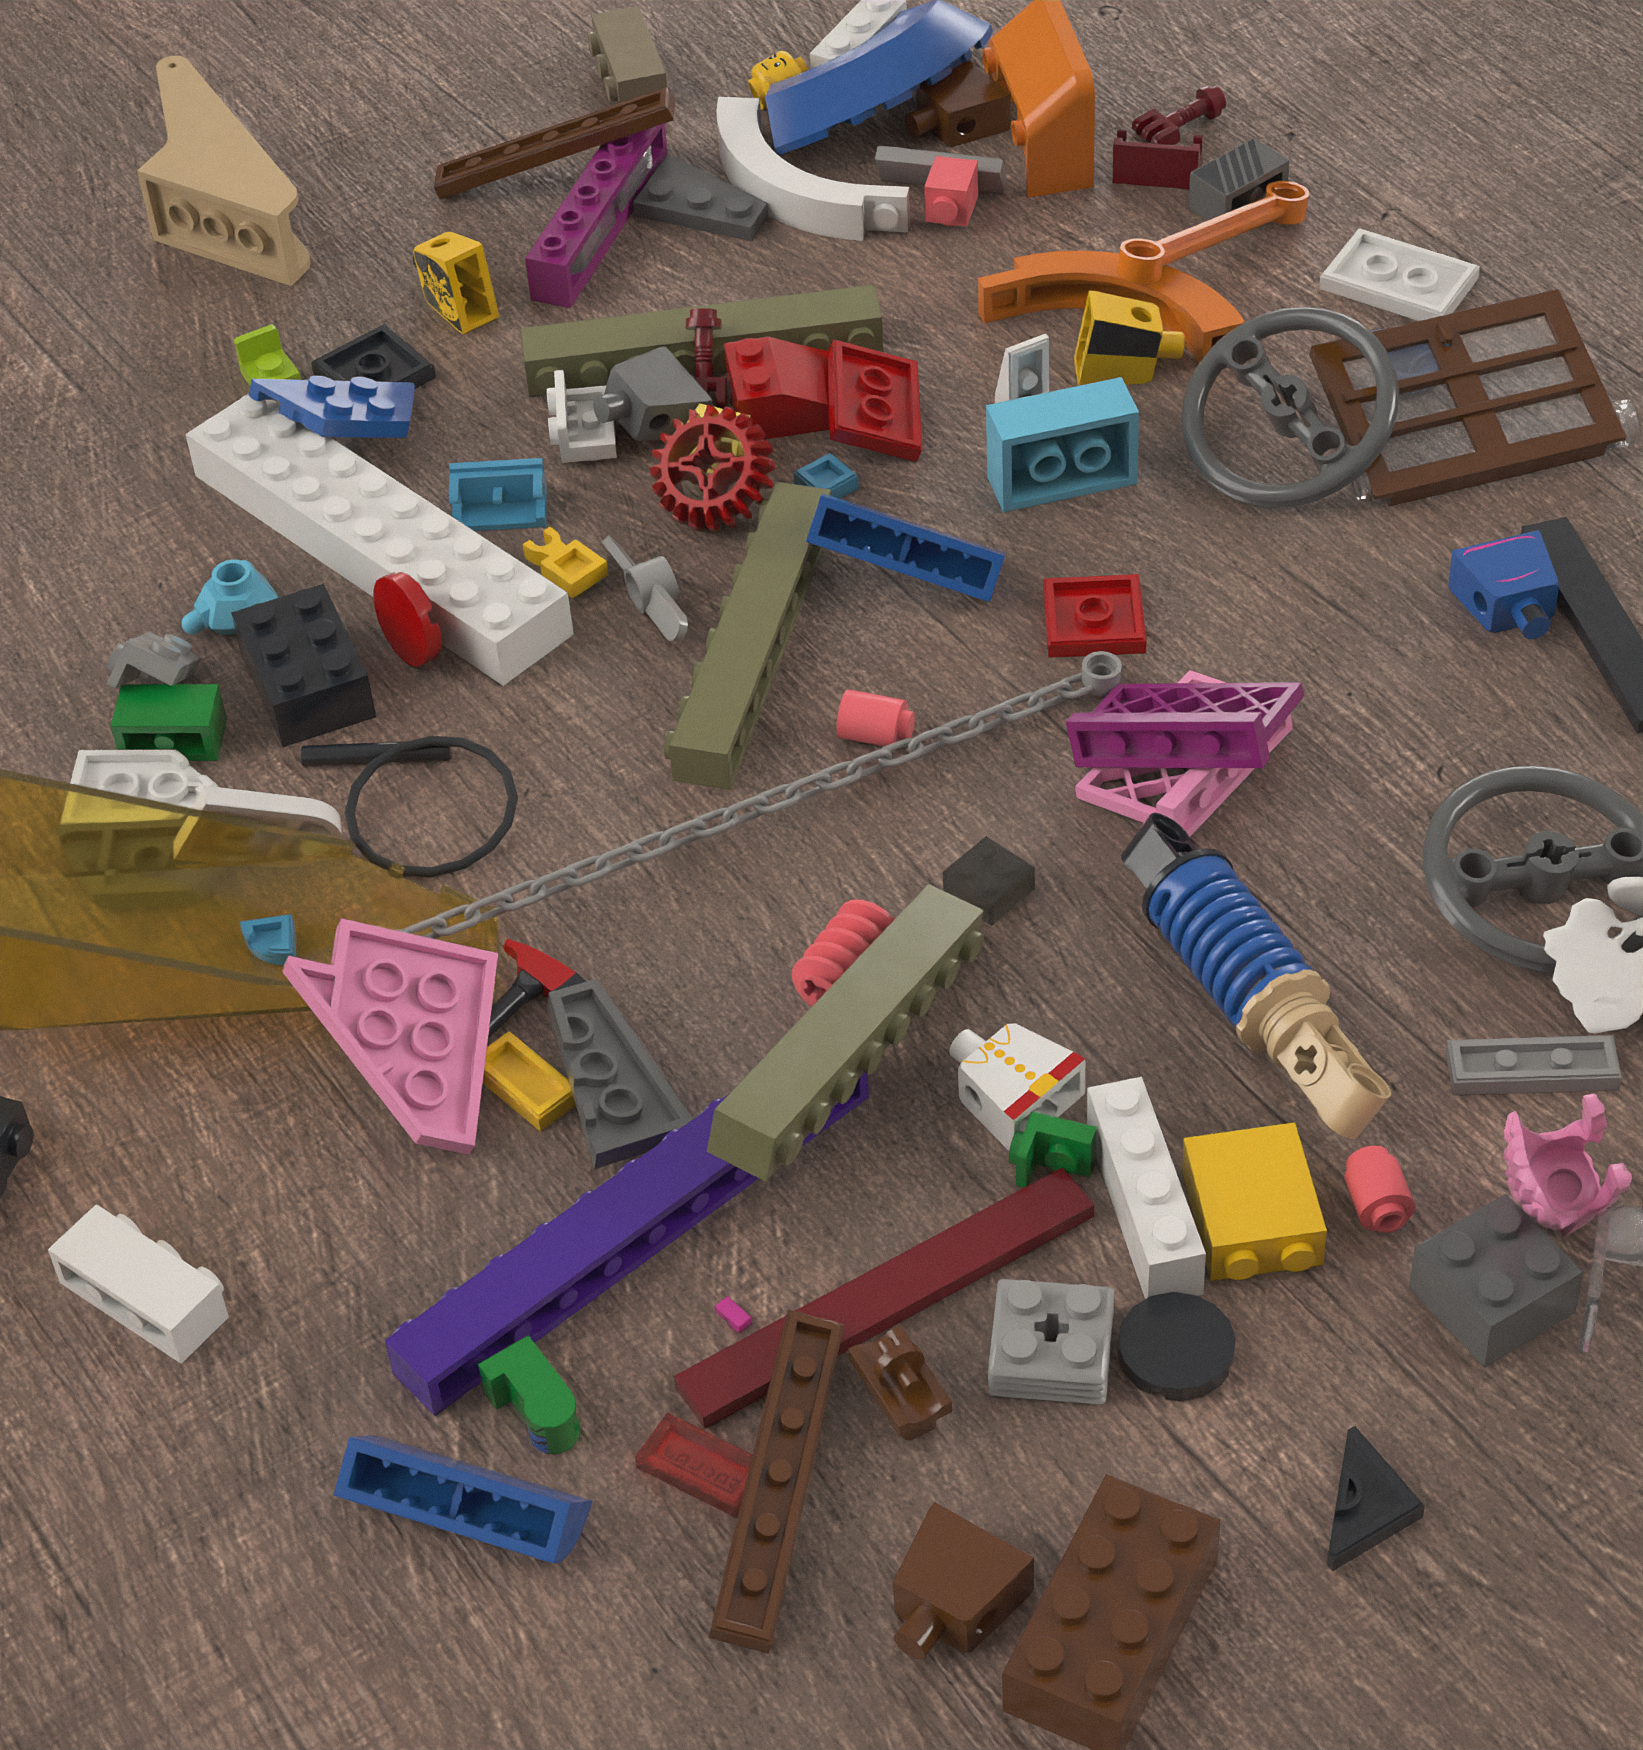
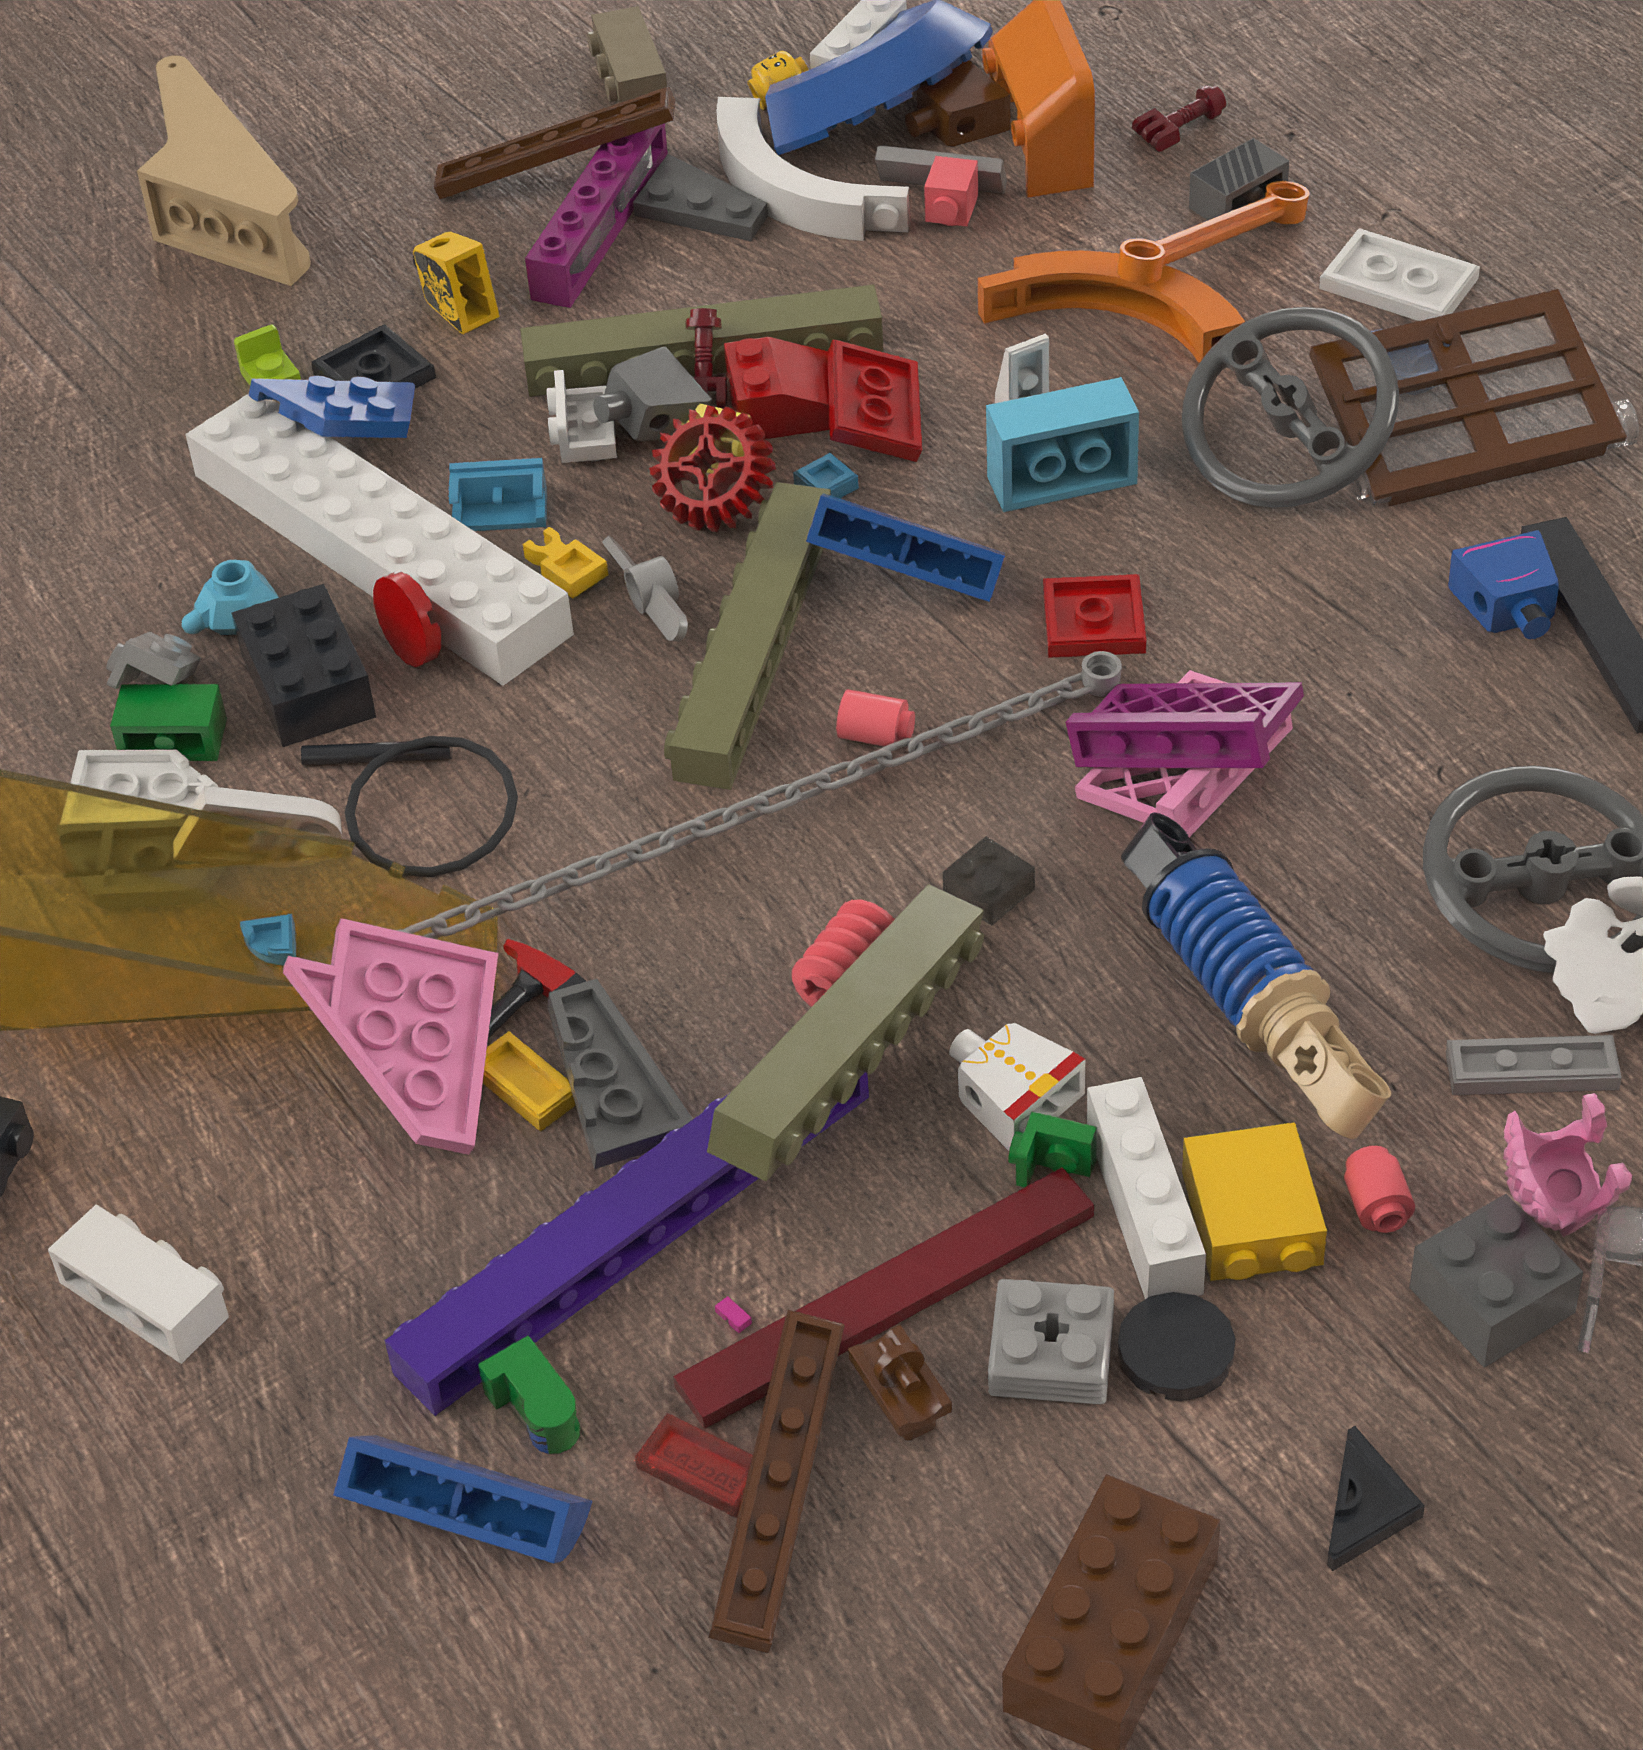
(957, 1584): reddish brown torso -> none
(1122, 340): yellow torso -> none
(1155, 163): dark red hinge -> none

